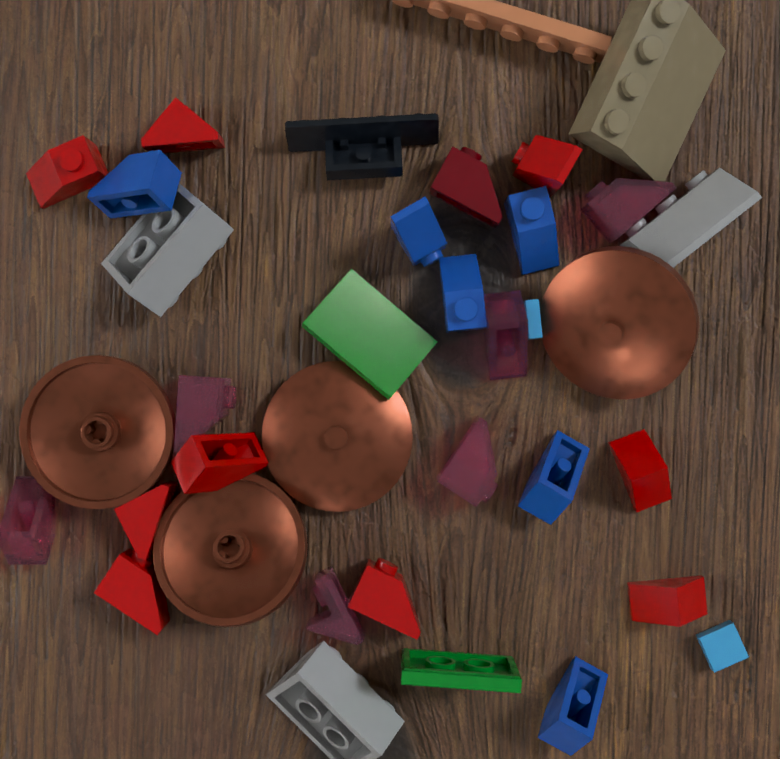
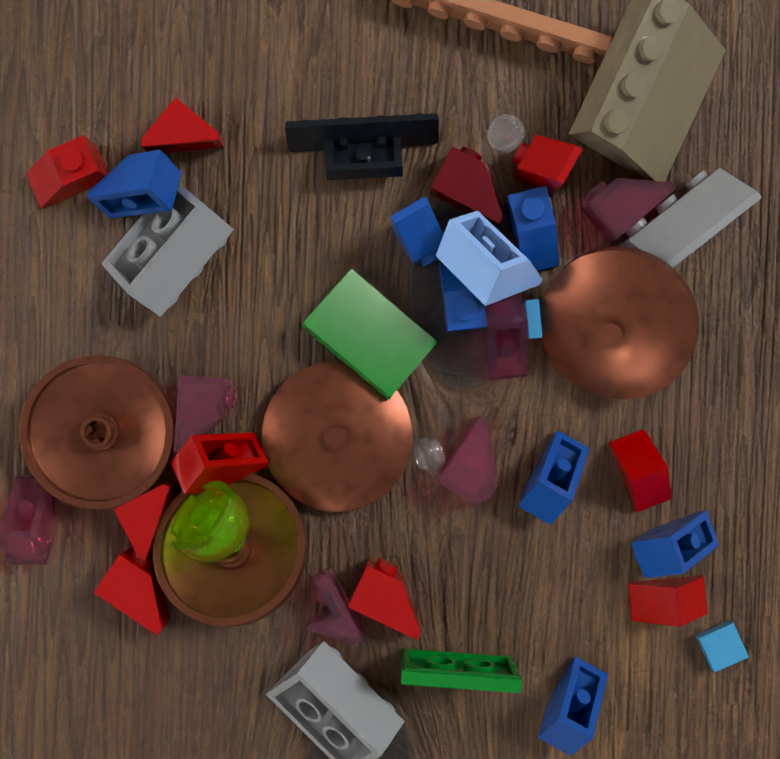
(212, 524): none -> clear neon green cylinder
(429, 455): none -> clear plate
(485, 259): none -> light blue slope
(506, 133): none -> clear plate
(675, 545): none -> blue slope

